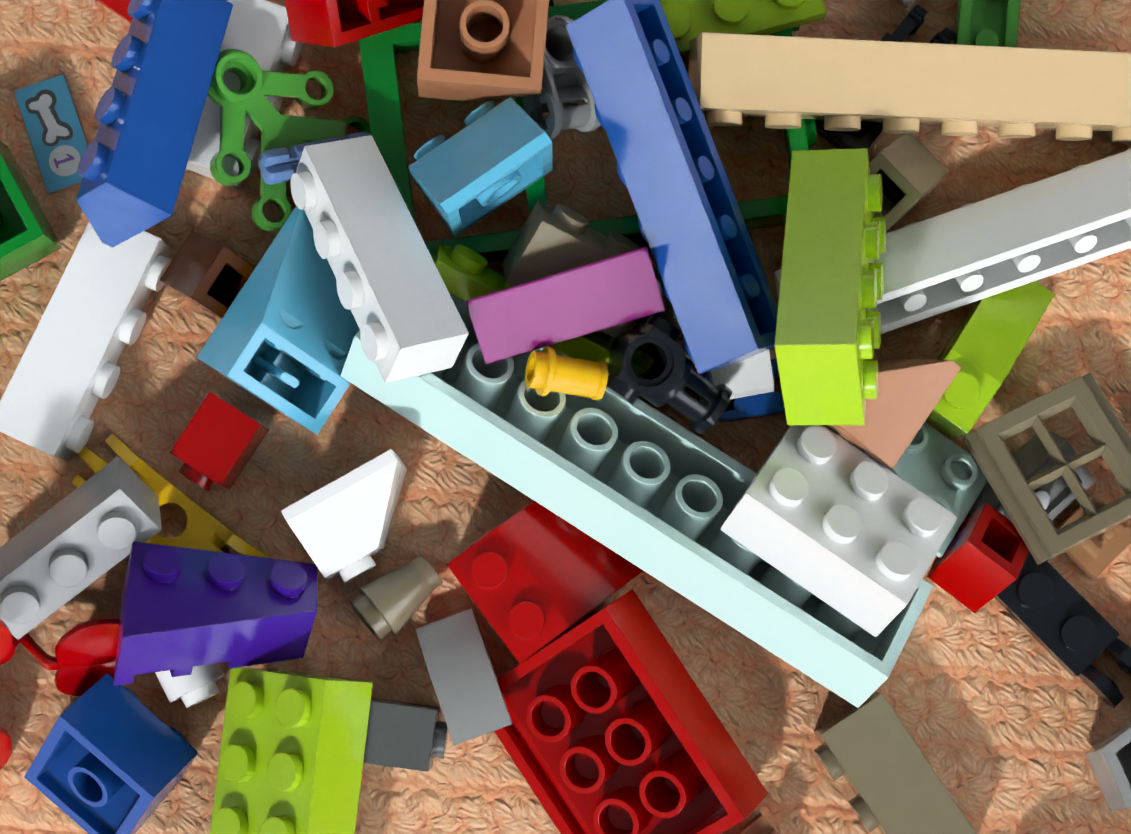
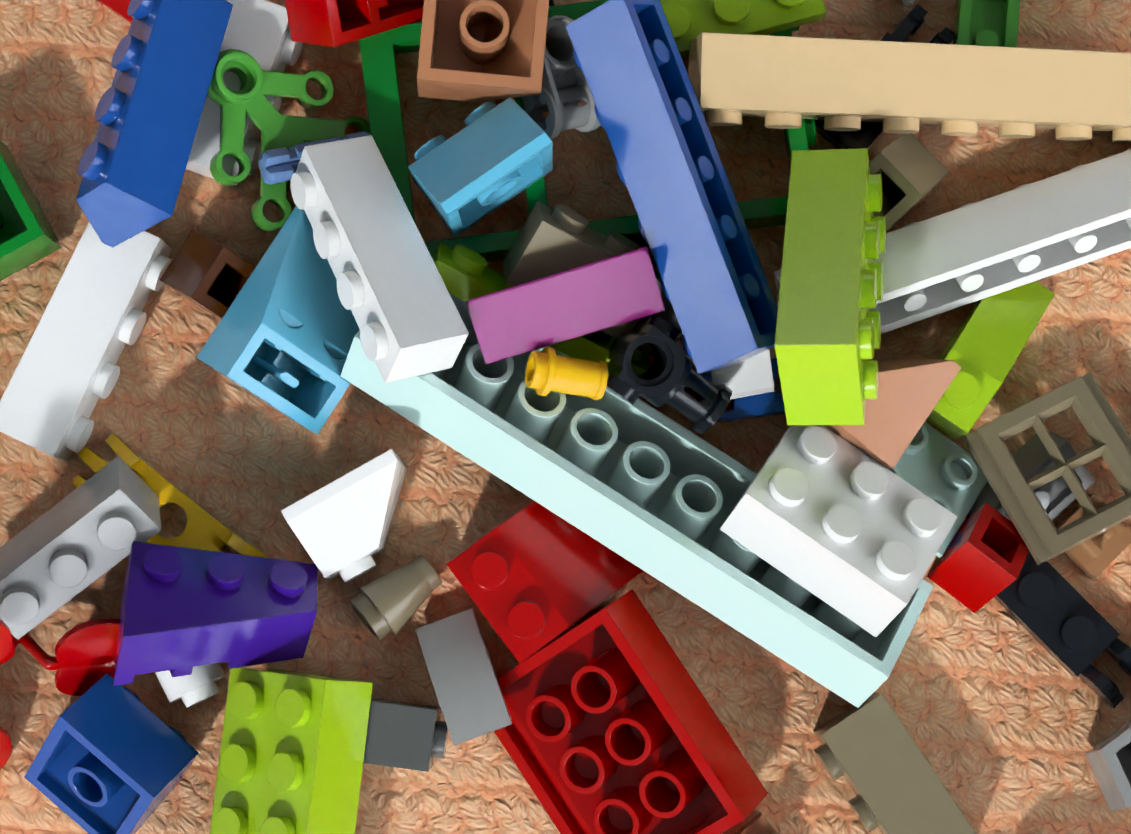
(53, 131): sticker -> none
(217, 443): red brick -> none

